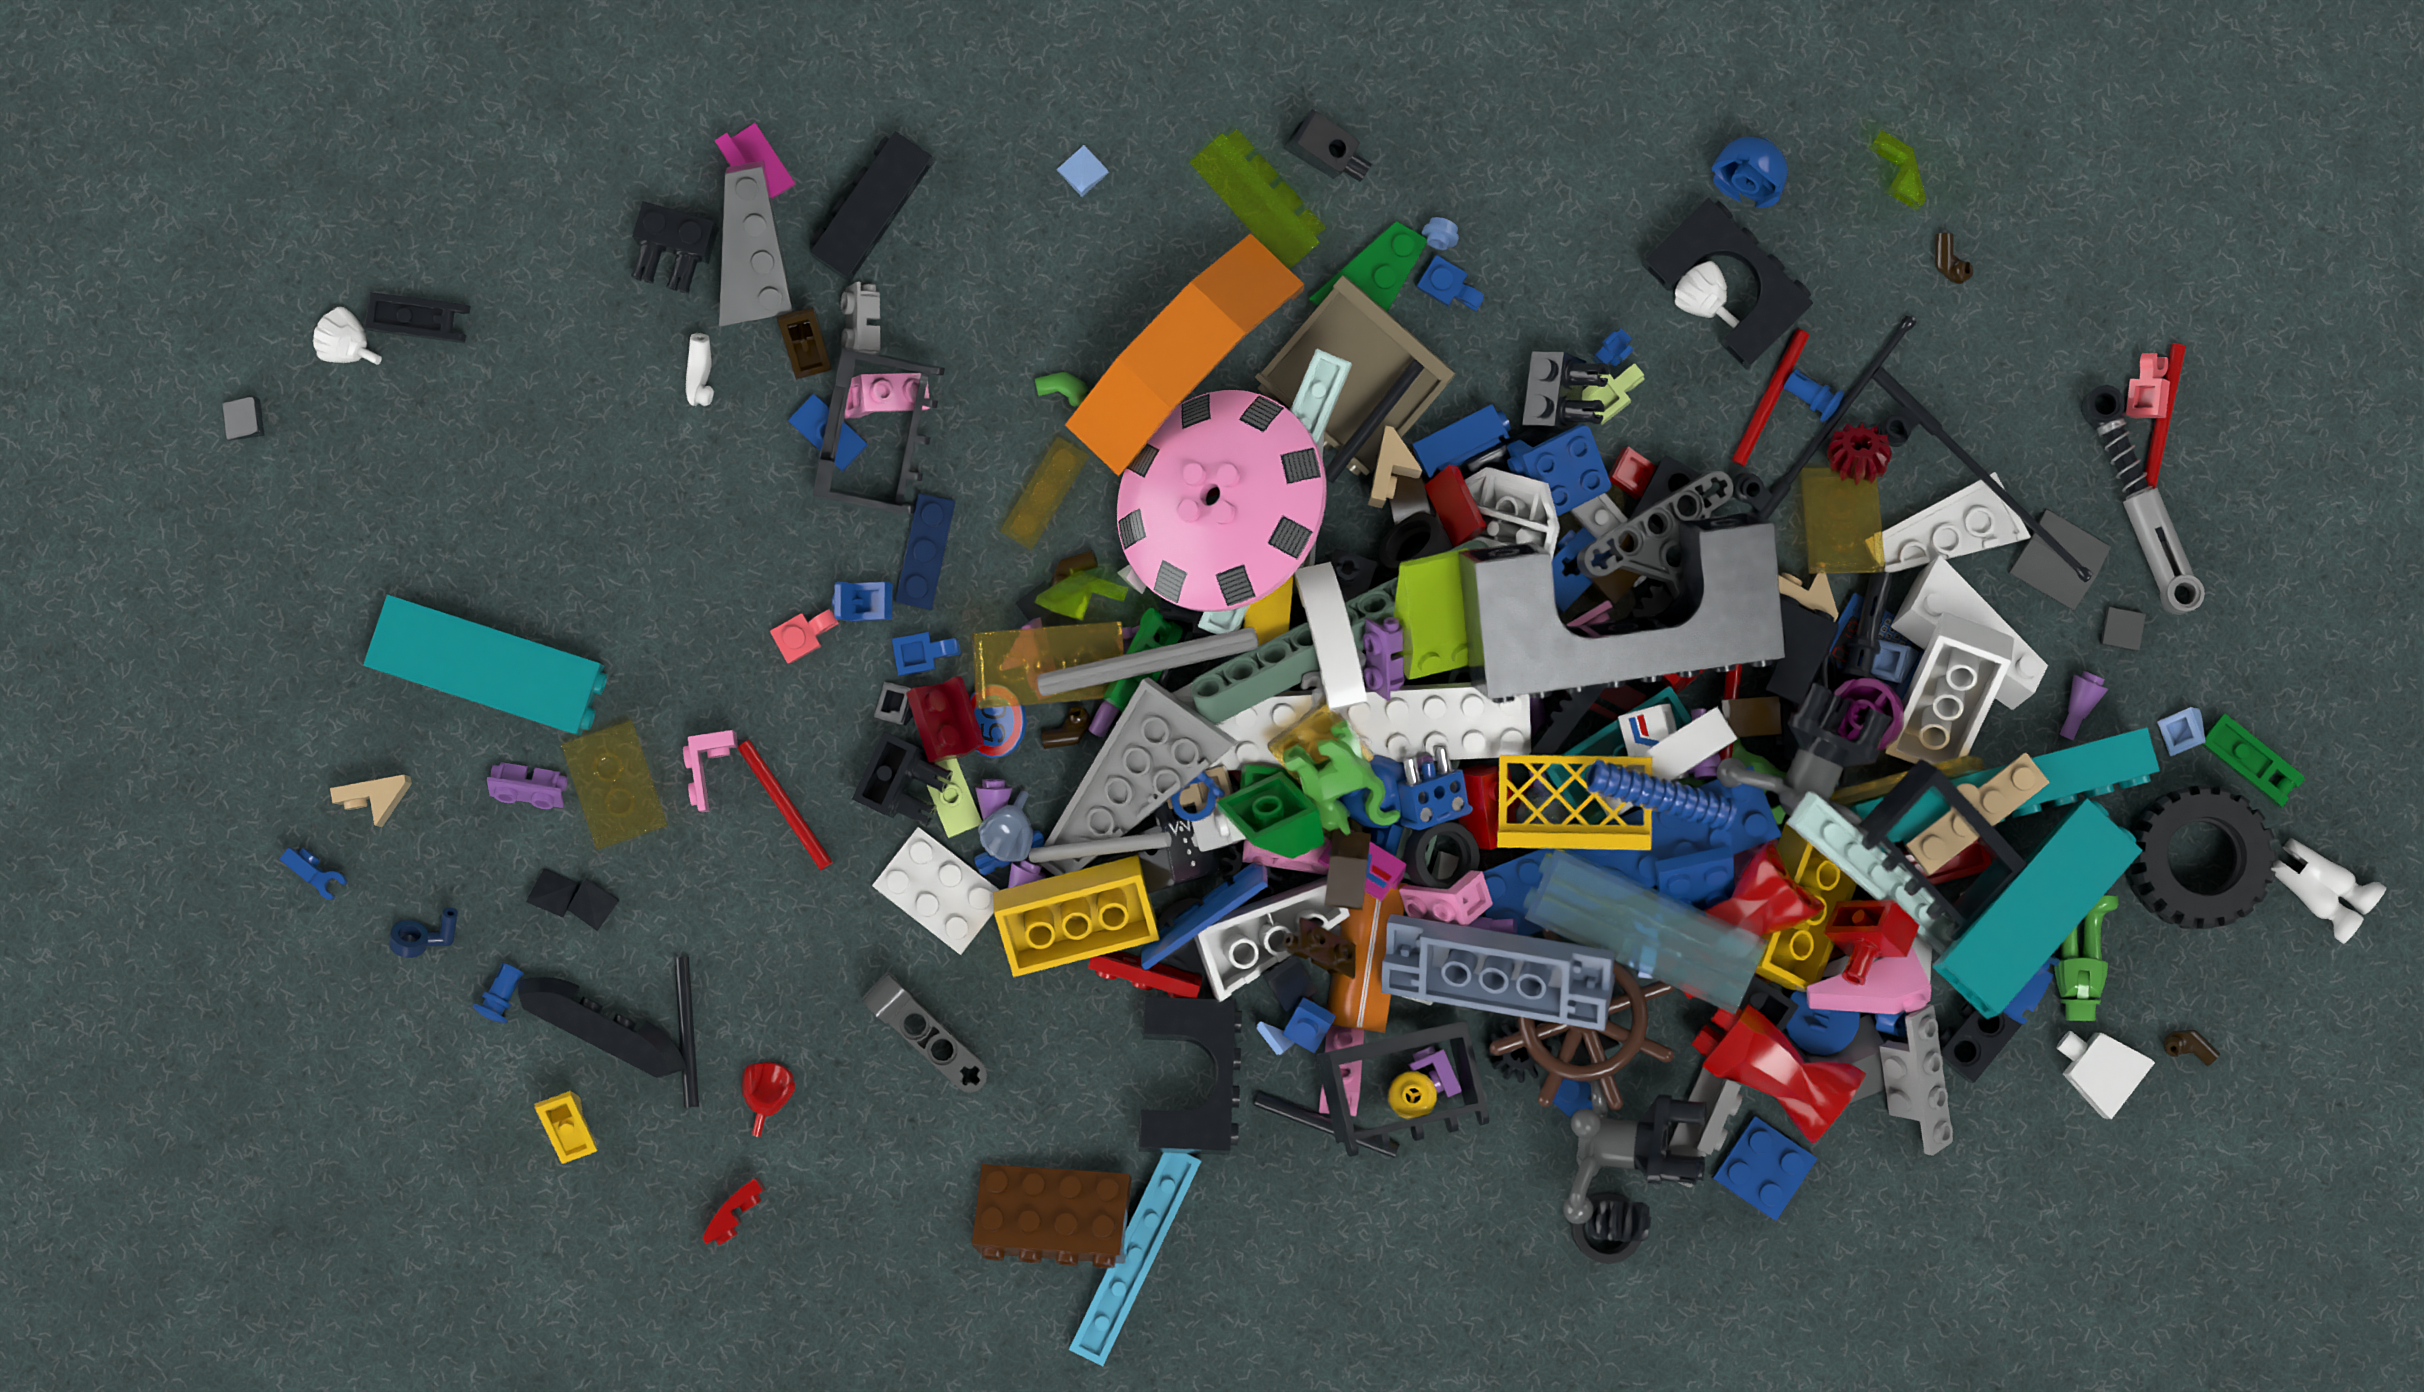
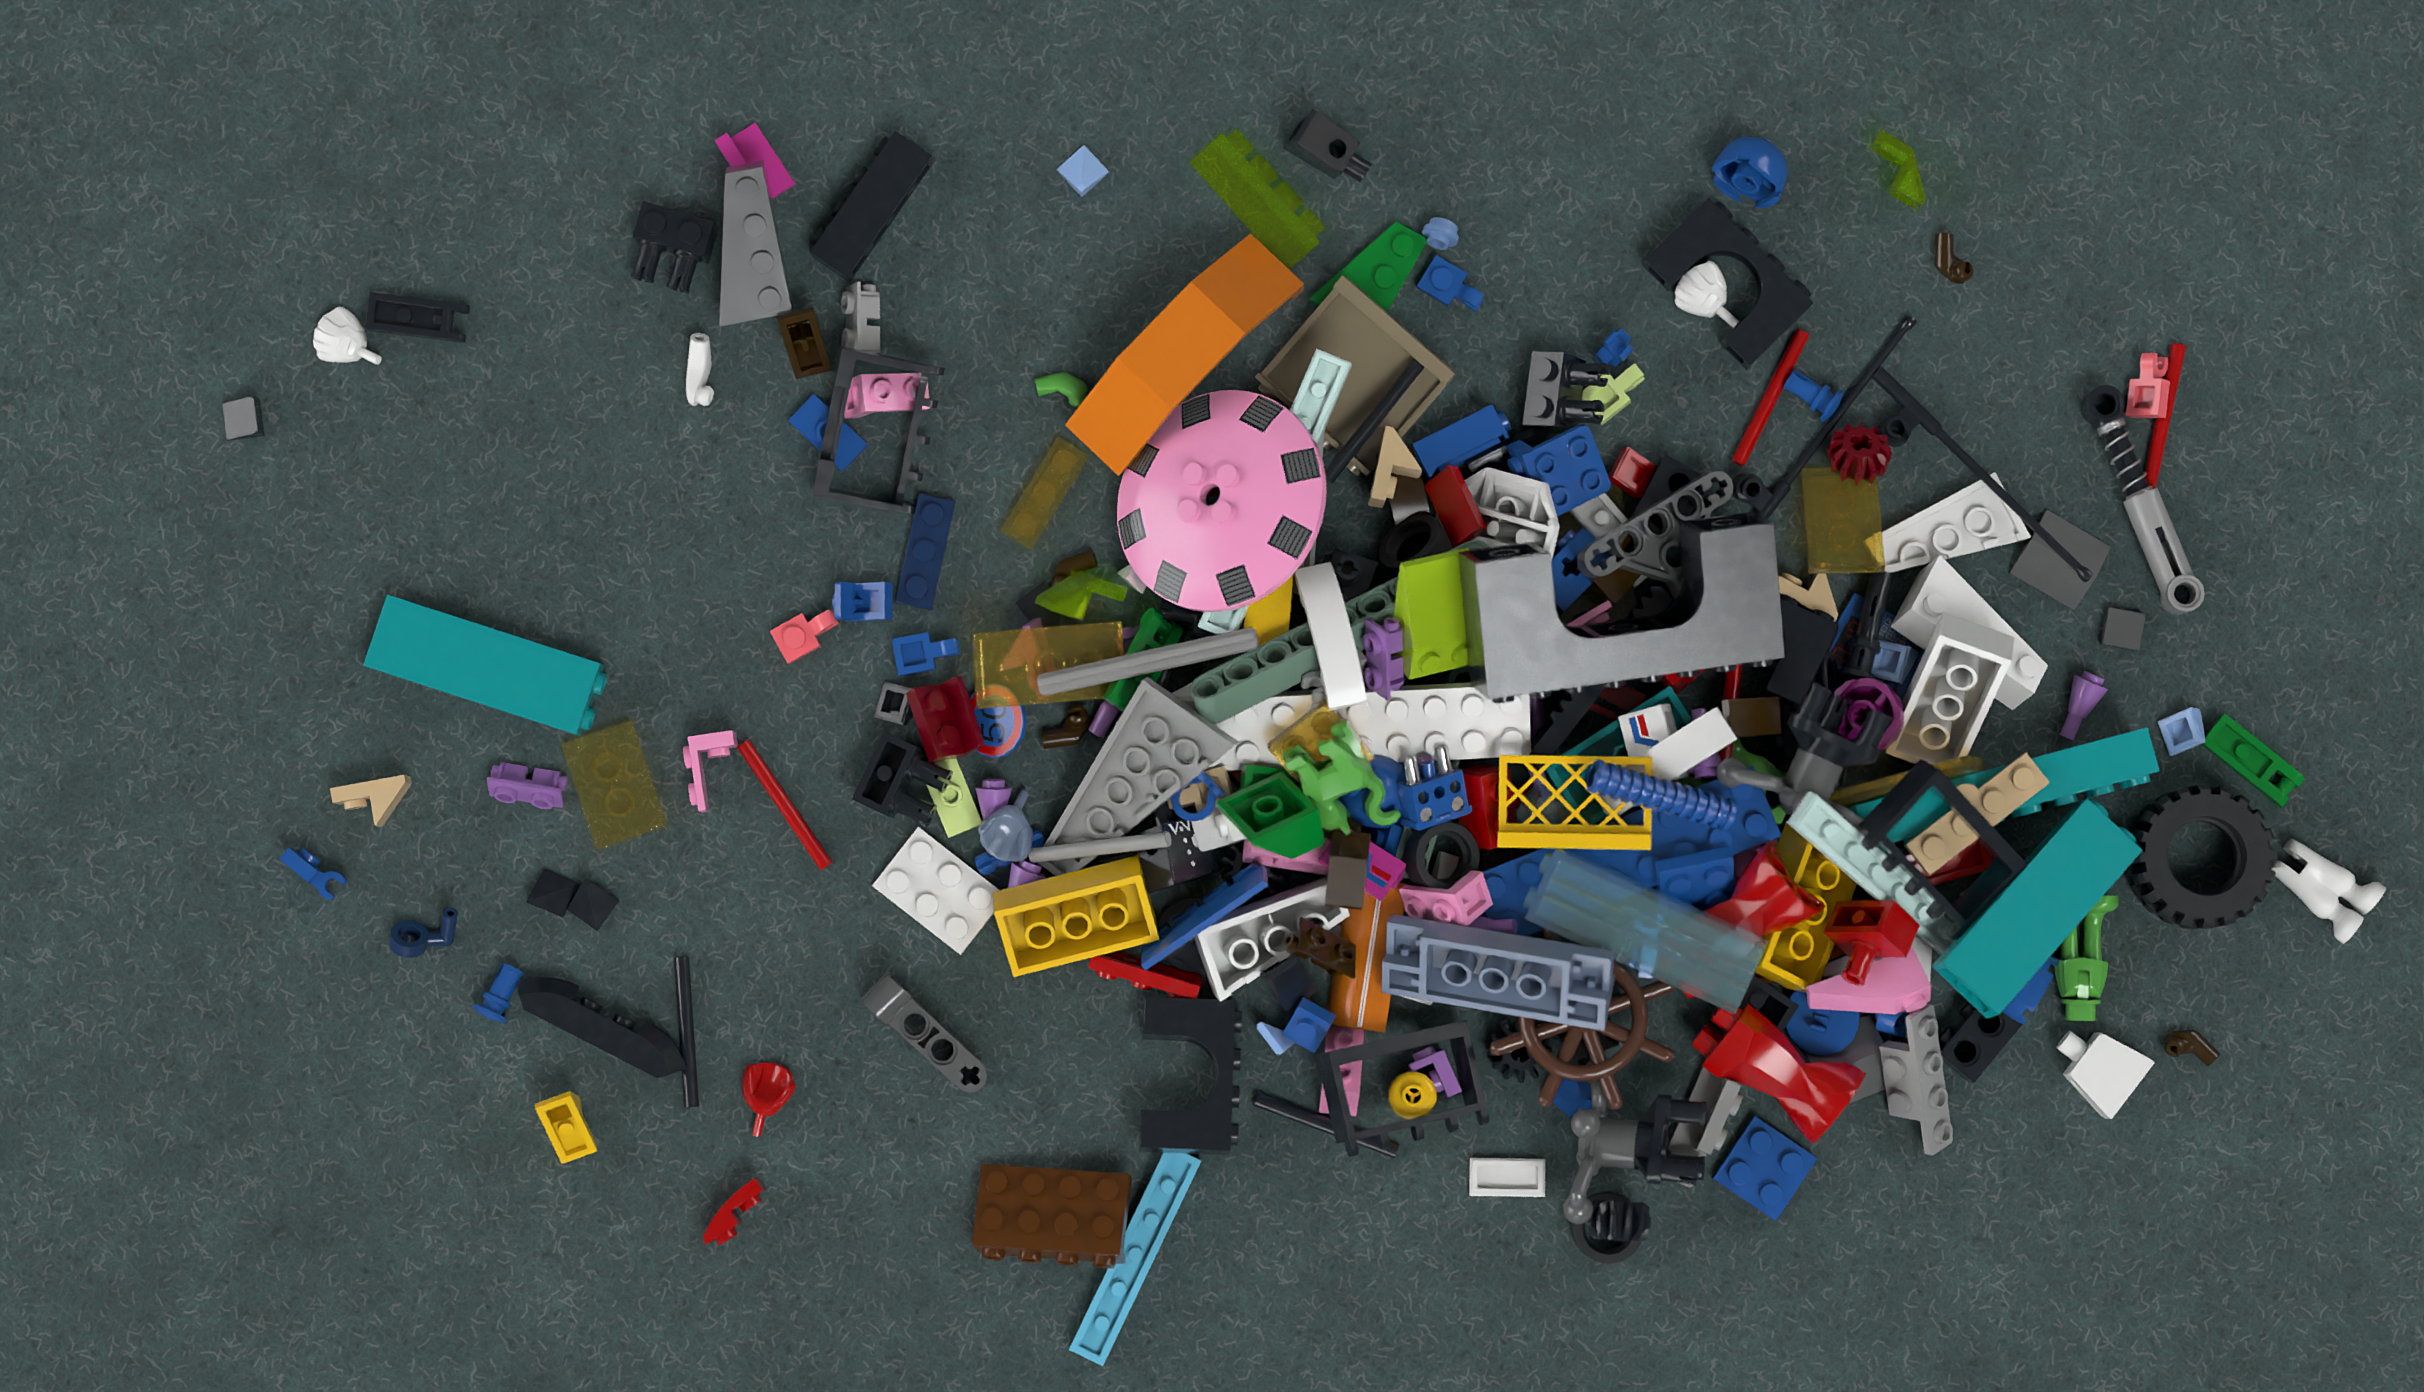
(1507, 1177): none -> white tile

